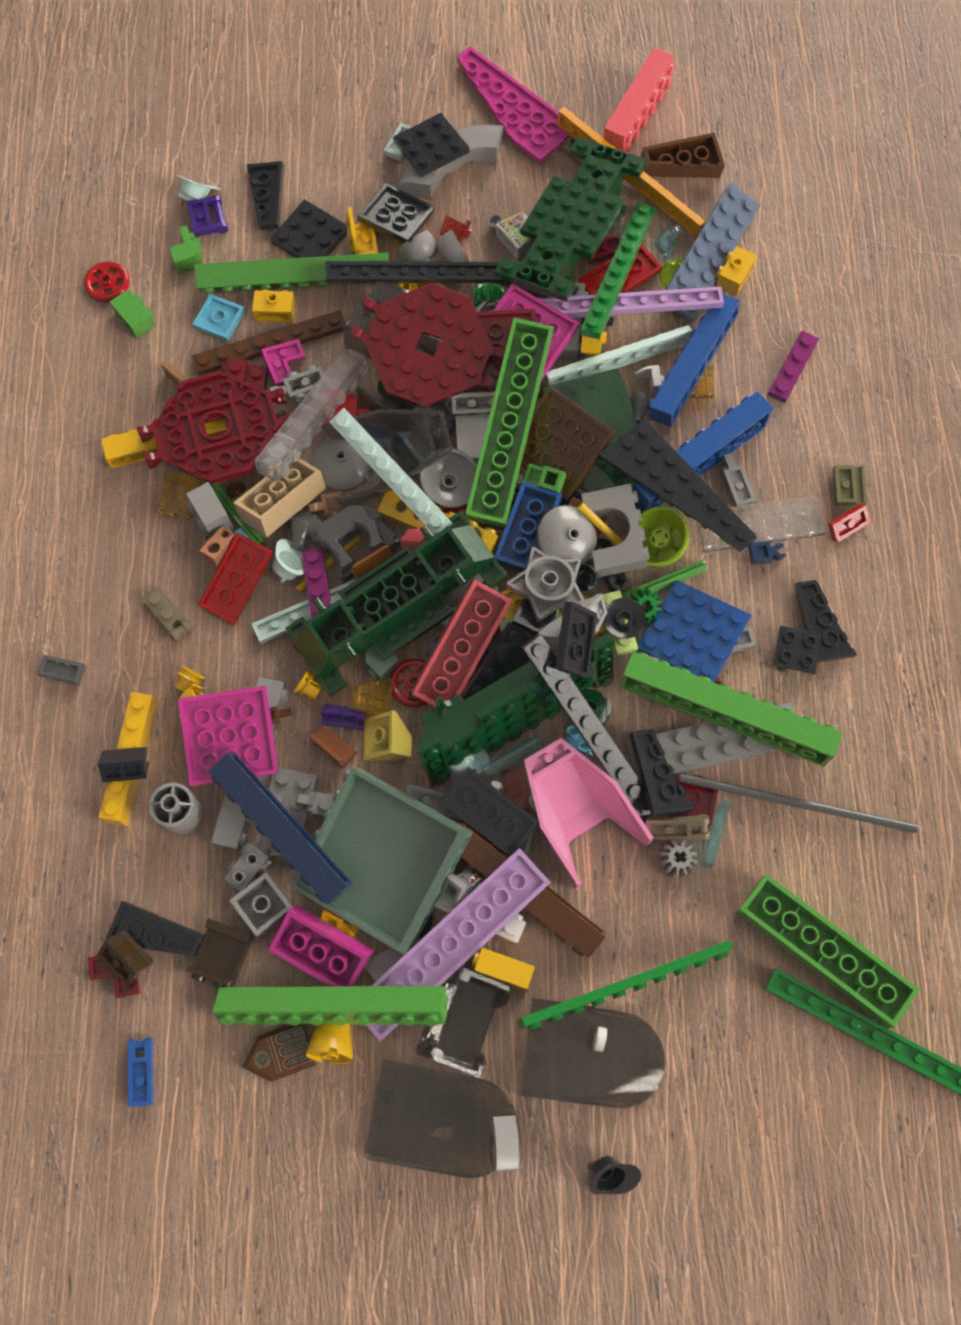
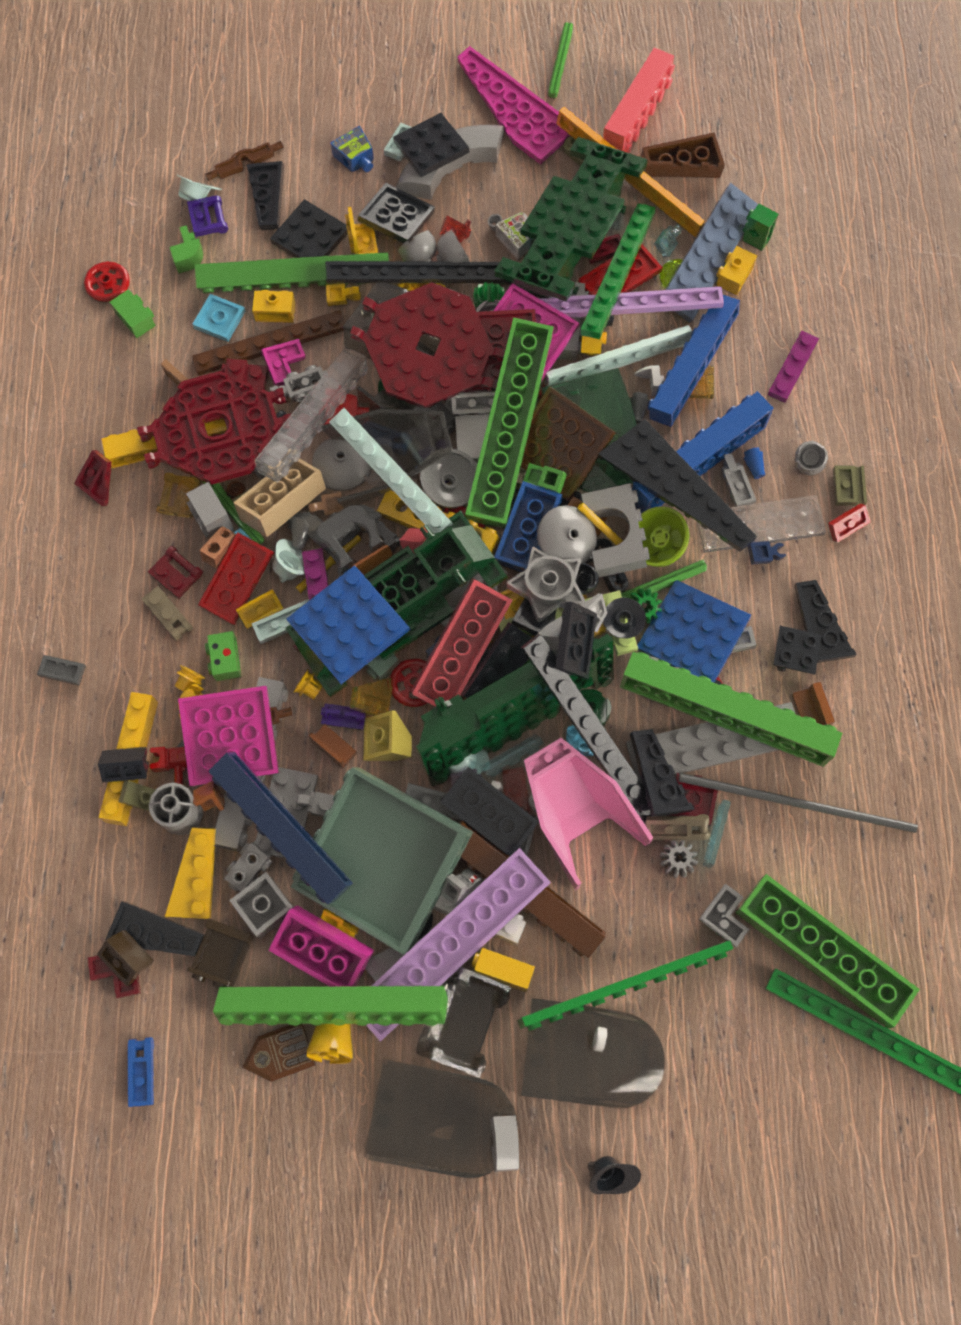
(95, 477): none -> dark red wing
(136, 795): none -> olive plate
(169, 759): none -> red piece
(170, 577): none -> dark red plate
(194, 880): none -> yellow wing
(209, 796): none -> dark orange panel
(223, 656): none -> bright green brick
(234, 164): none -> reddish brown piece
(259, 608): none -> yellow plate
(338, 294): none -> yellow plate
(348, 624): none -> blue plate
(353, 150): none -> torso
(560, 60): none -> bright green axle
(719, 917): none -> light grey brick
(755, 462): none -> blue cone
(759, 226): none -> green brick
(811, 458): none -> light grey hair
(814, 704): none -> dark orange panel

